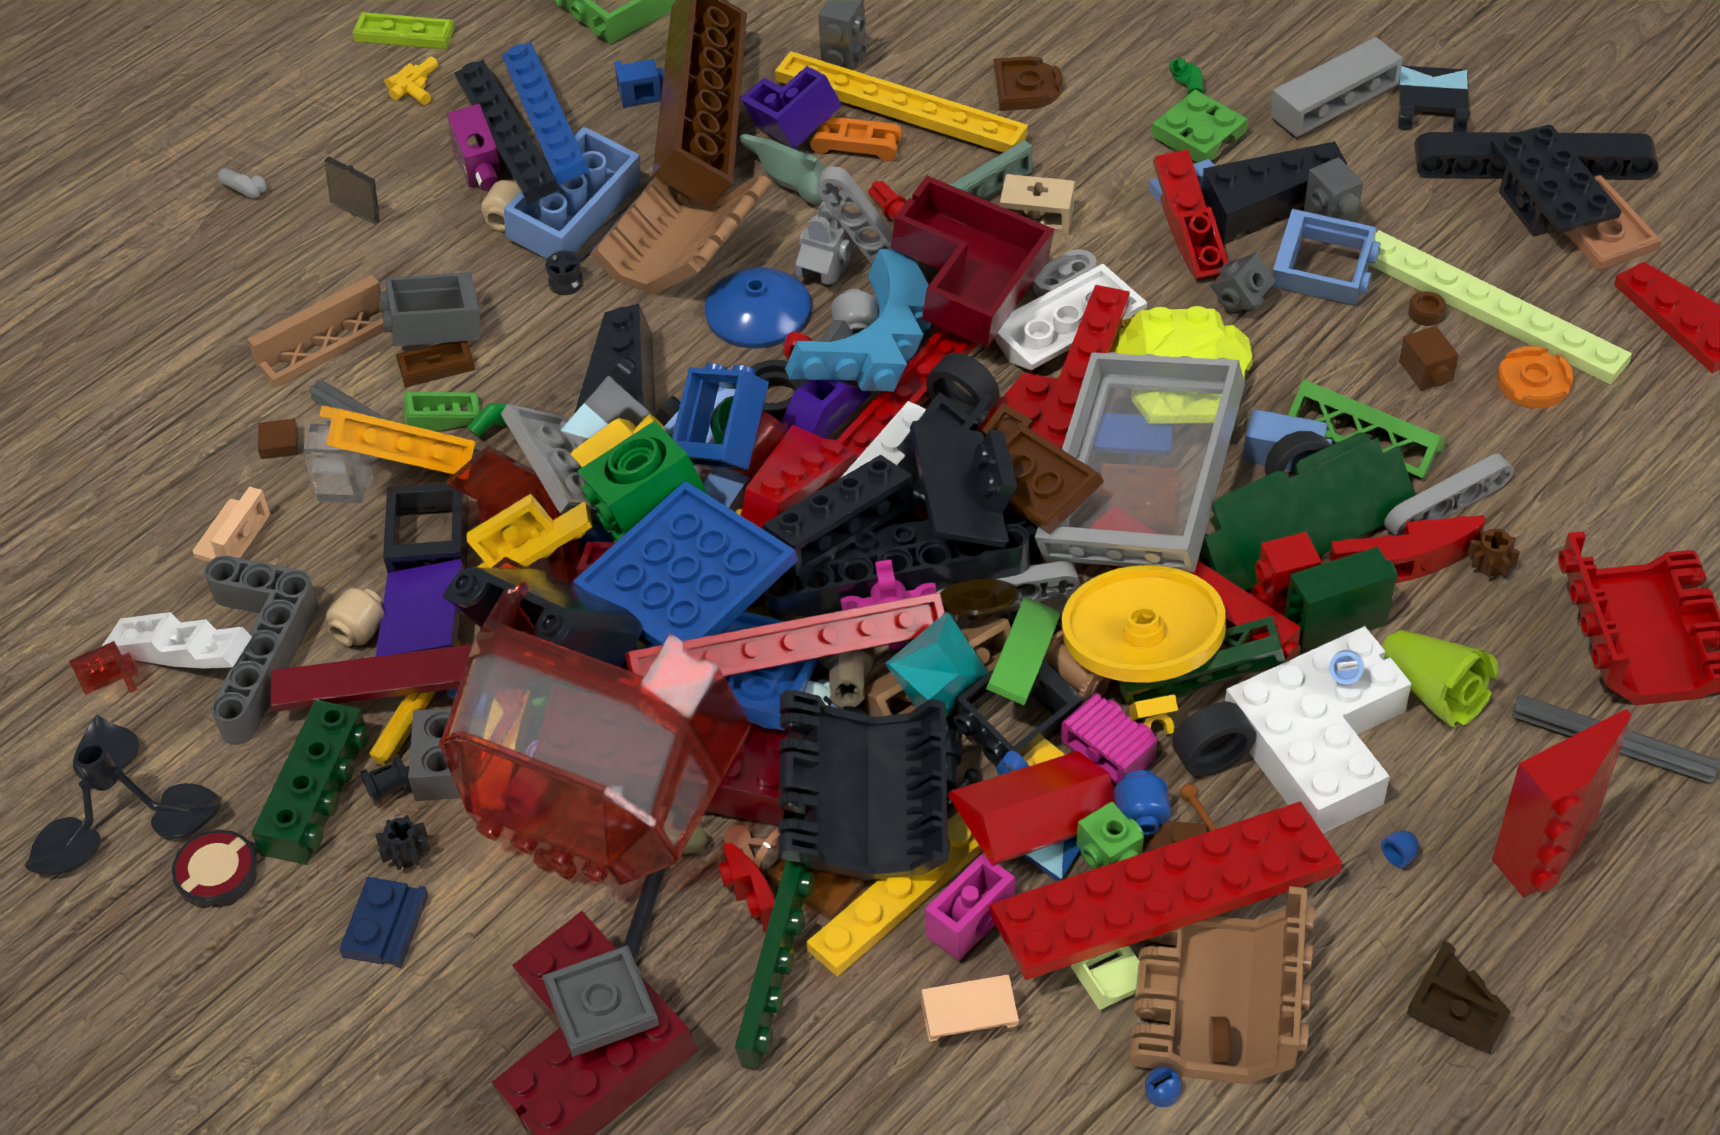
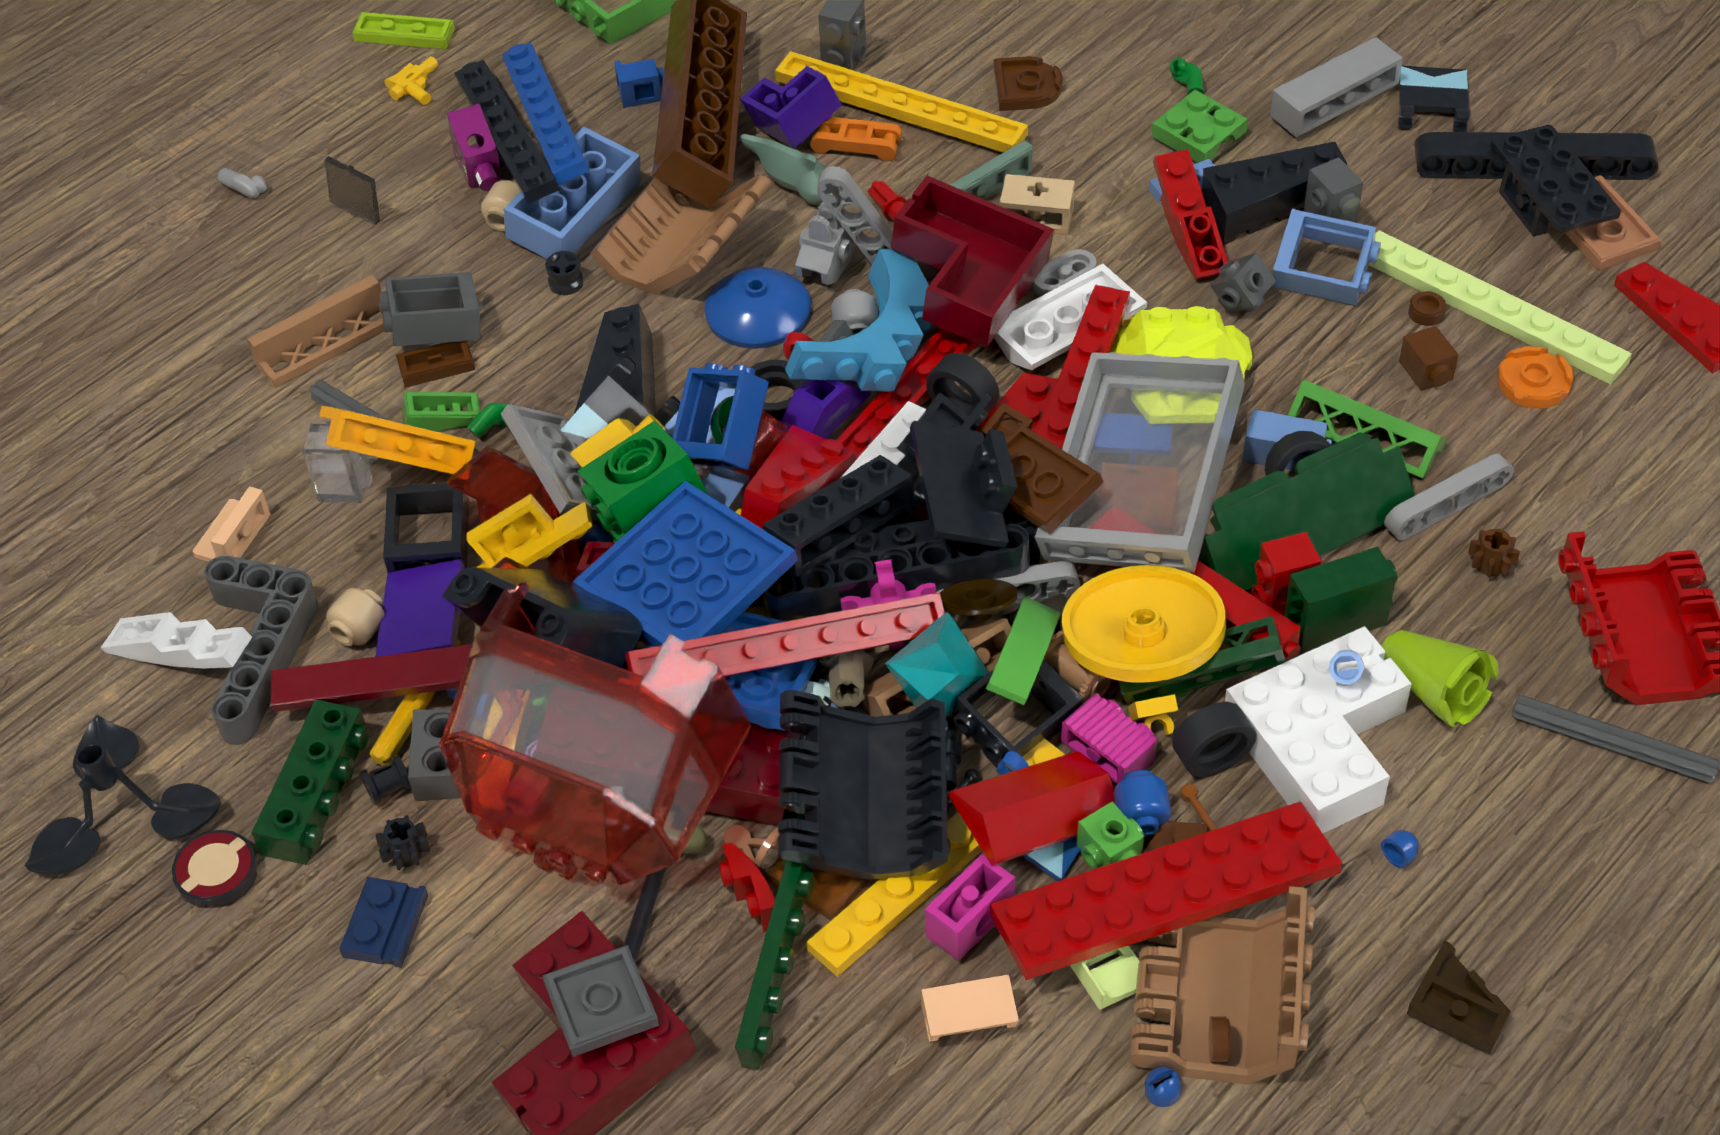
(103, 667): clear red bracket -> none
(277, 438): reddish brown tile -> none
(1423, 547): red slope -> none
(1556, 804): red slope -> none

